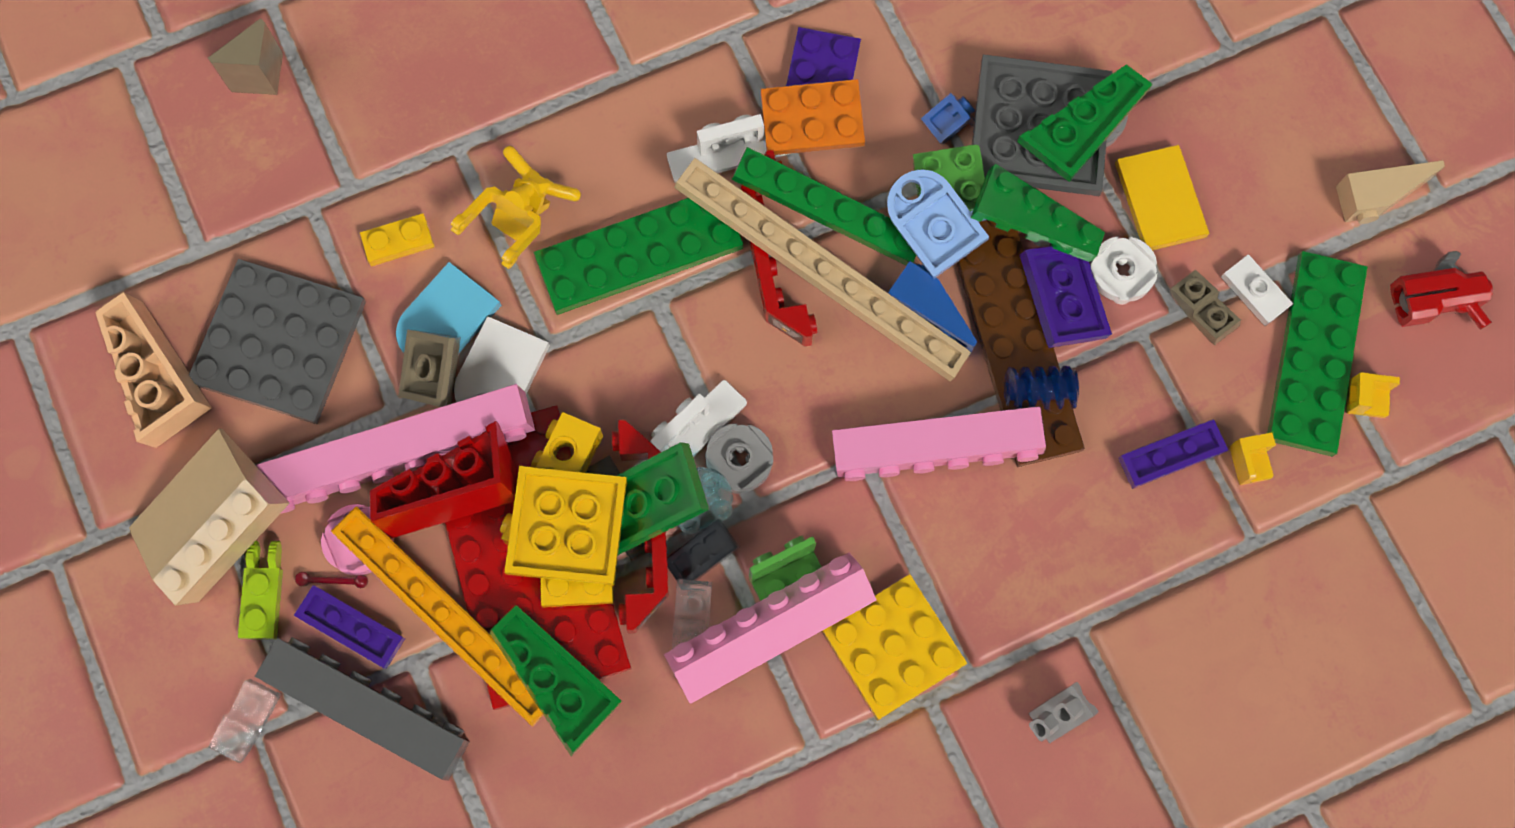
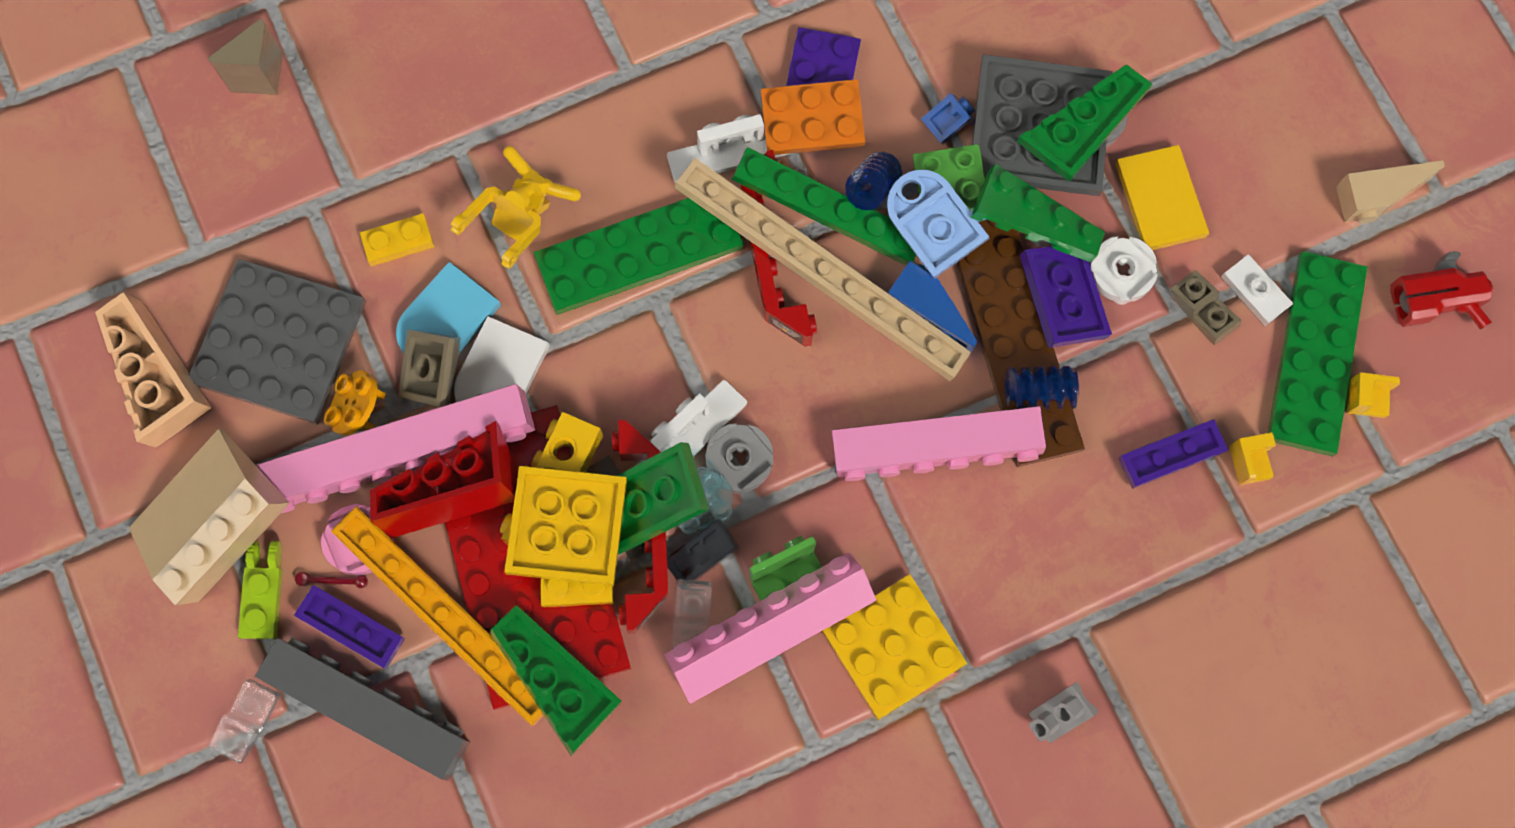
(353, 403): none -> light orange plate
(873, 180): none -> clear blue piece

